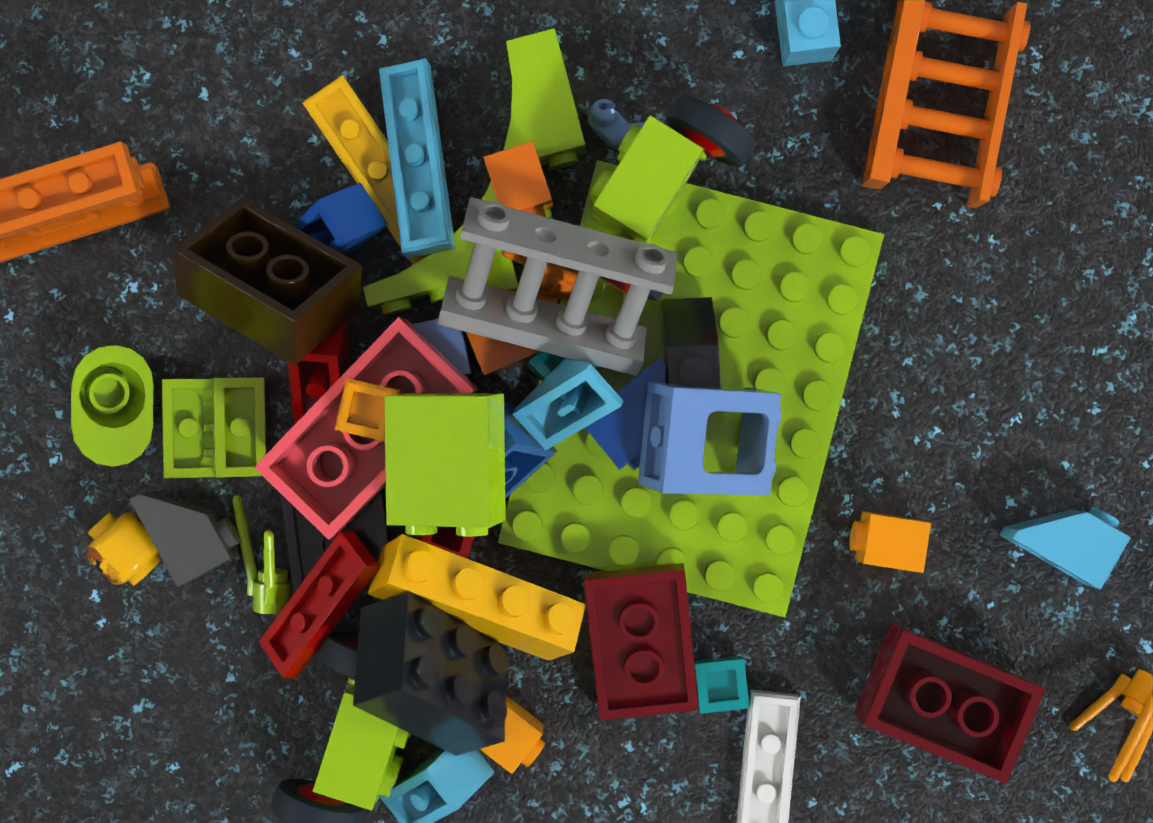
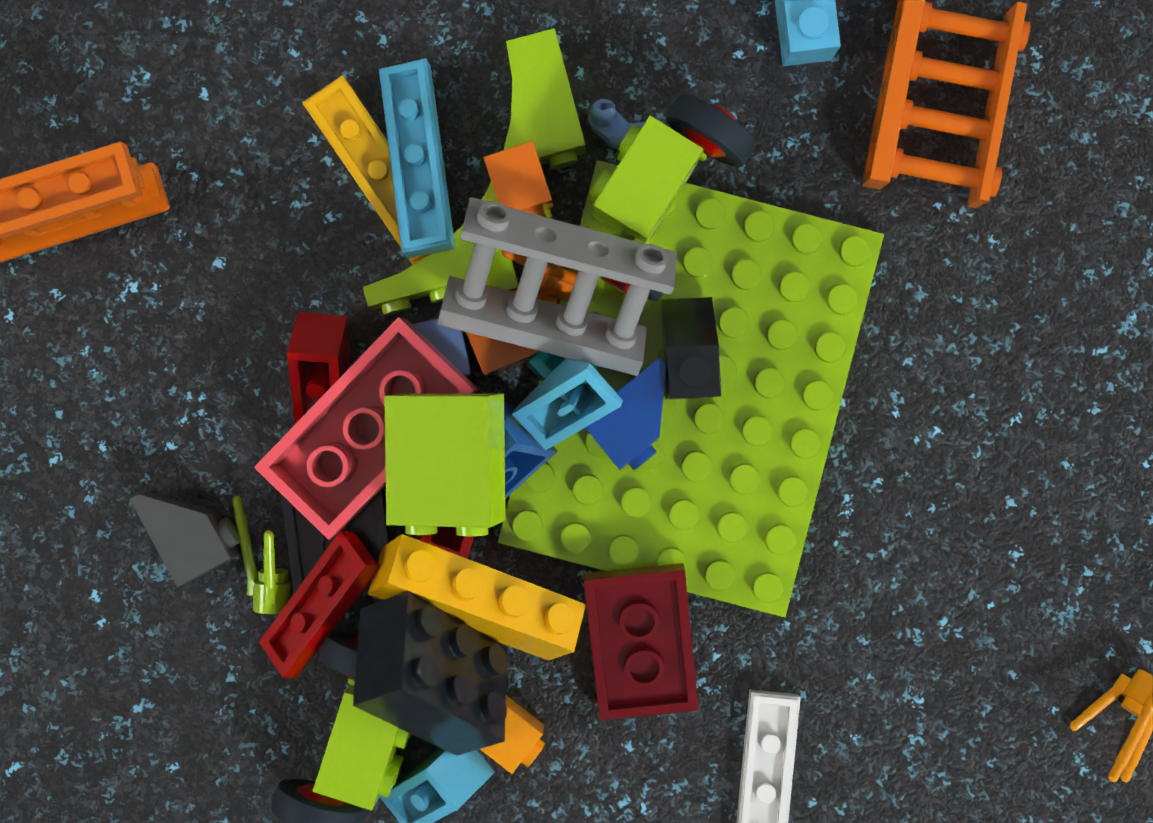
(112, 405): lime piece -> none
(122, 548): yellow head -> none
(213, 427): lime slope -> none
(268, 280): dark brown brick -> none
(343, 220): blue slope -> none
(363, 409): light orange tile -> none
(676, 439): medium blue window -> none
(721, 684): teal plate -> none
(890, 541): light orange brick -> none
(948, 703): dark red brick -> none
(1073, 542): medium azure slope -> none

